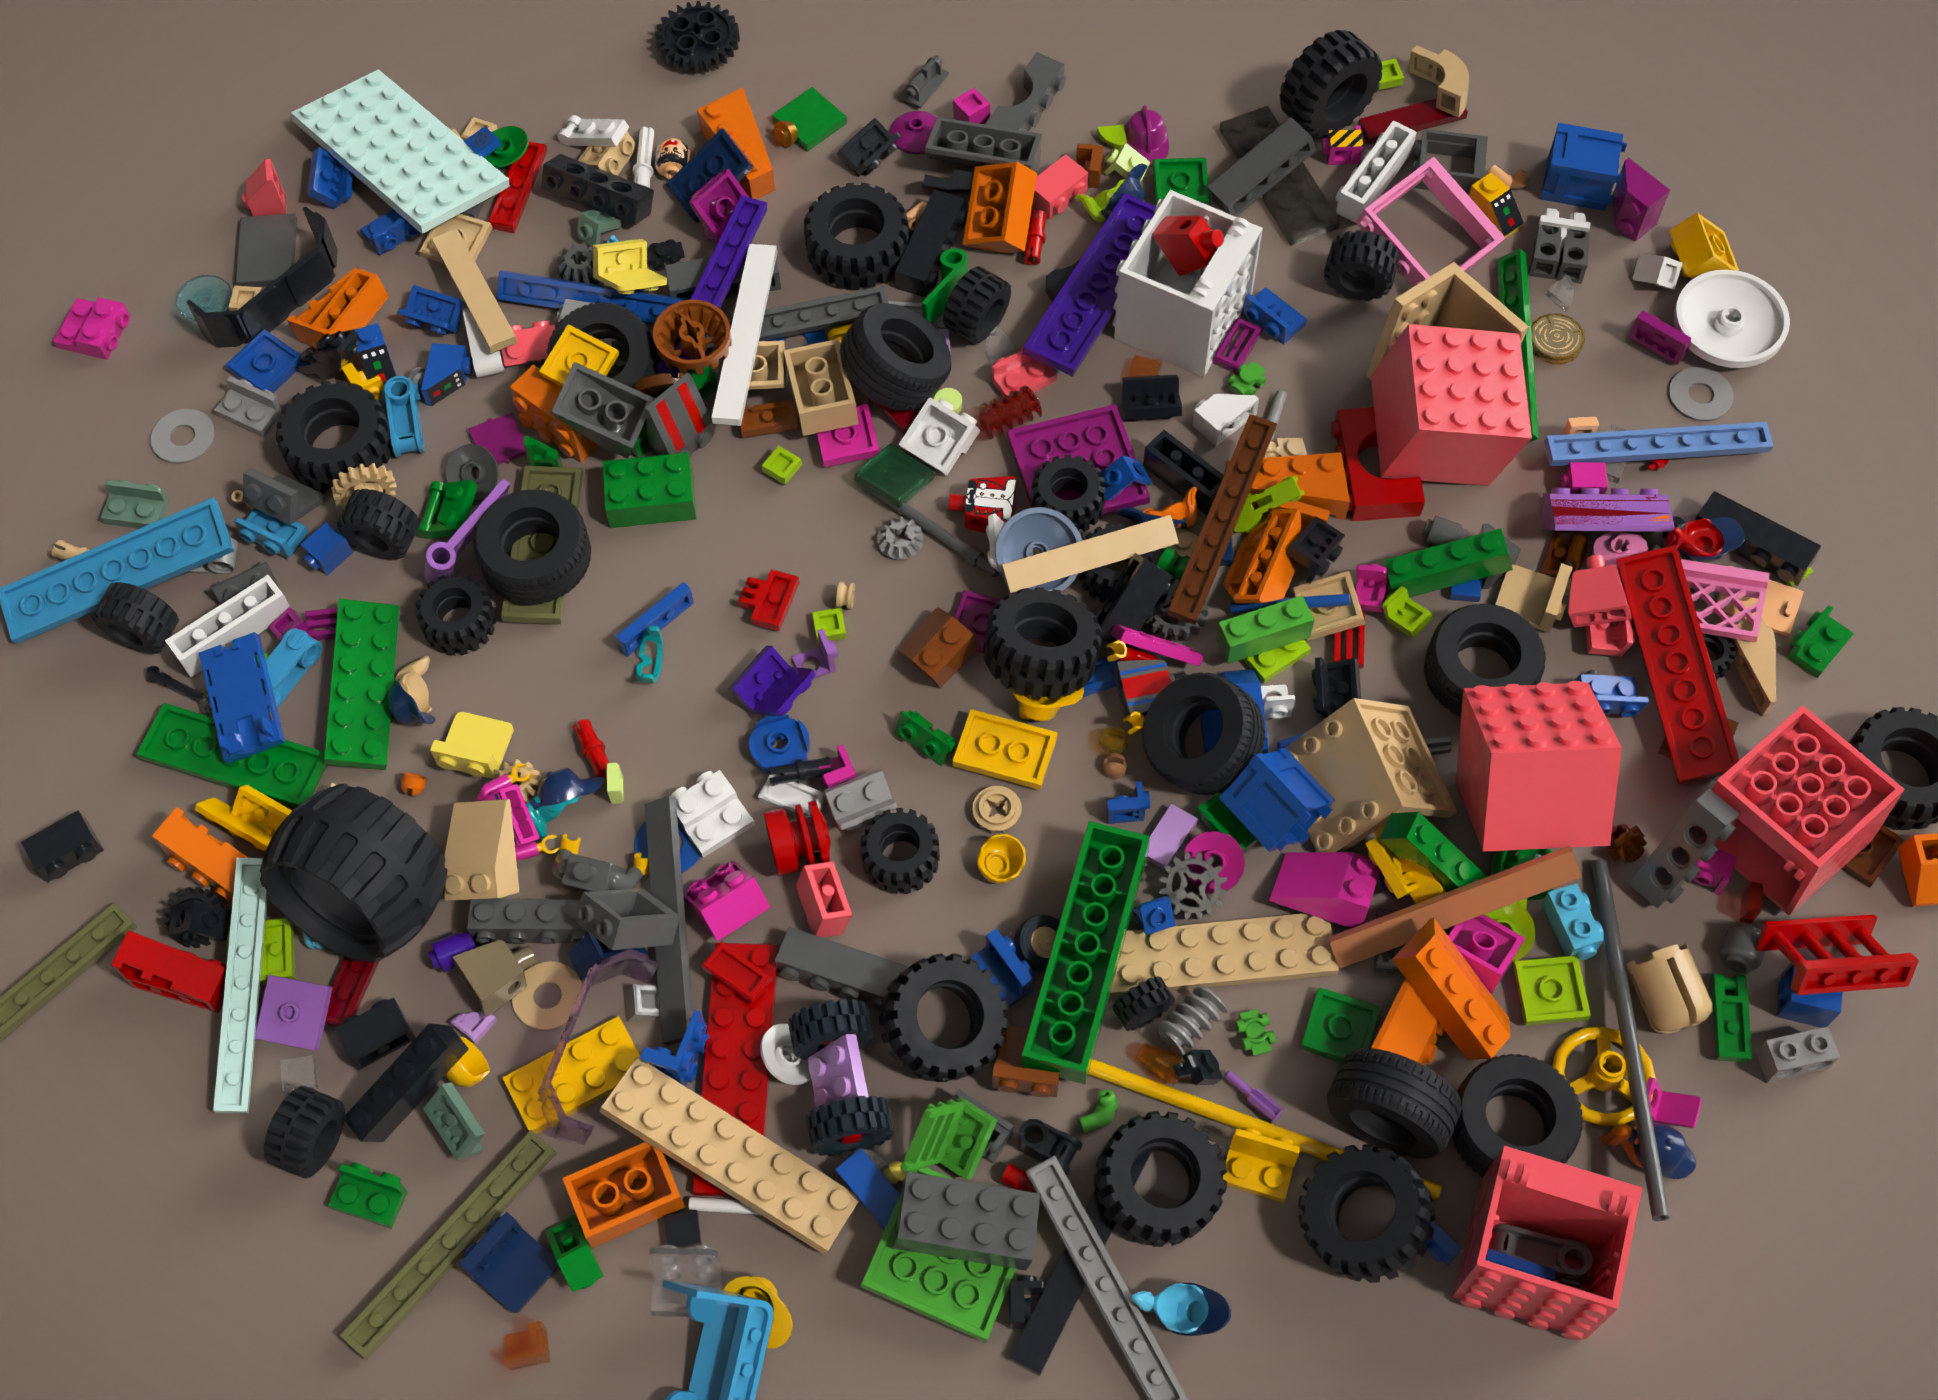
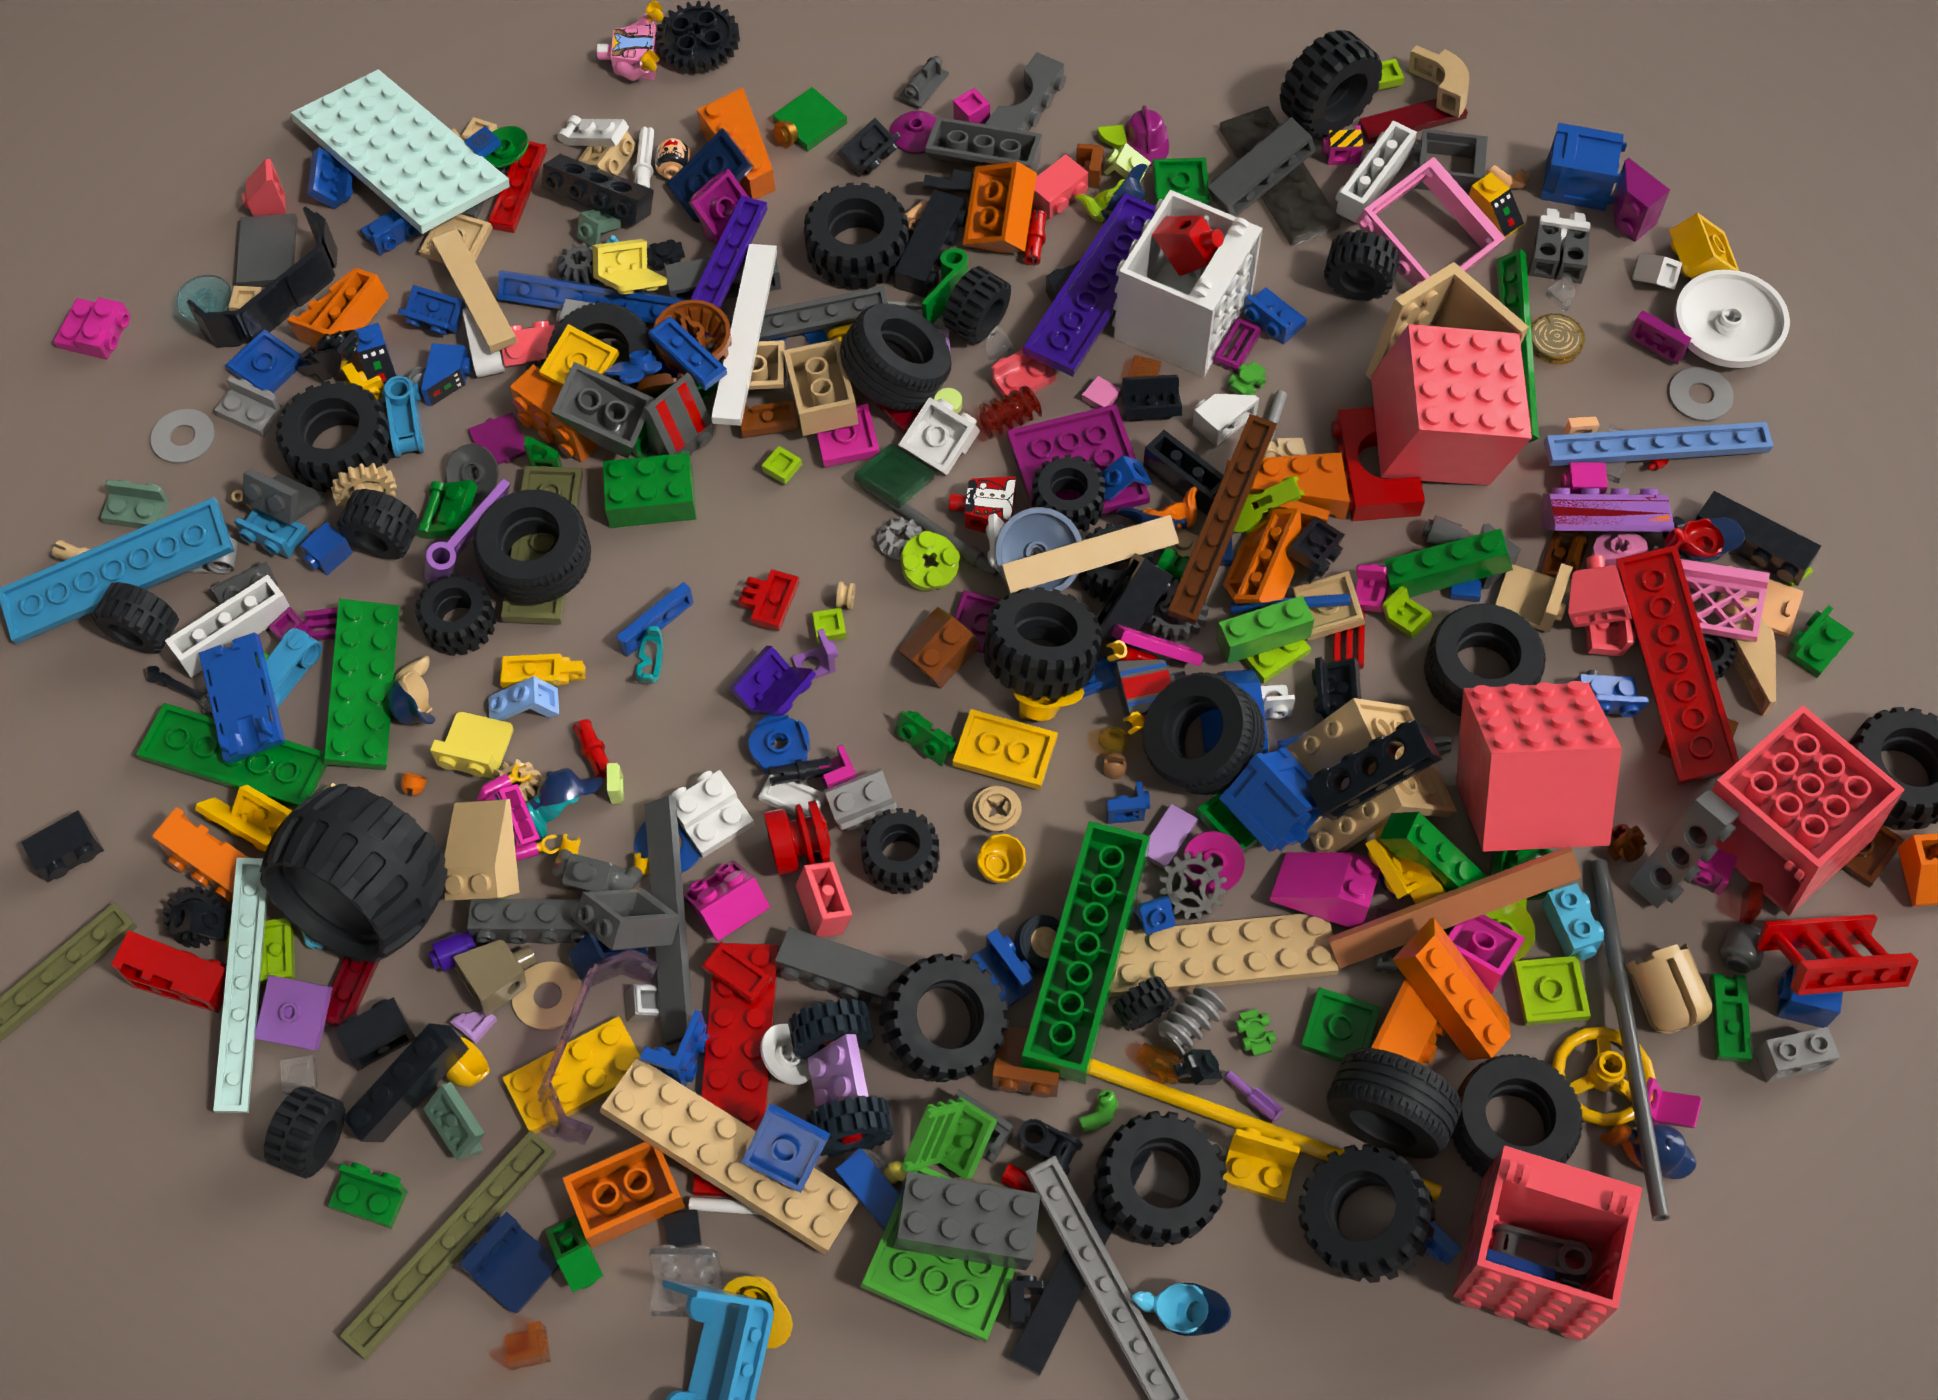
(525, 695): none -> light blue bracket
(547, 667): none -> yellow hinge
(634, 370): none -> blue plate
(635, 47): none -> torso
(687, 353): none -> blue tile
(785, 1148): none -> blue tile
(928, 545): none -> lime plate
(1101, 393): none -> bright pink tile
(1418, 755): none -> black brick

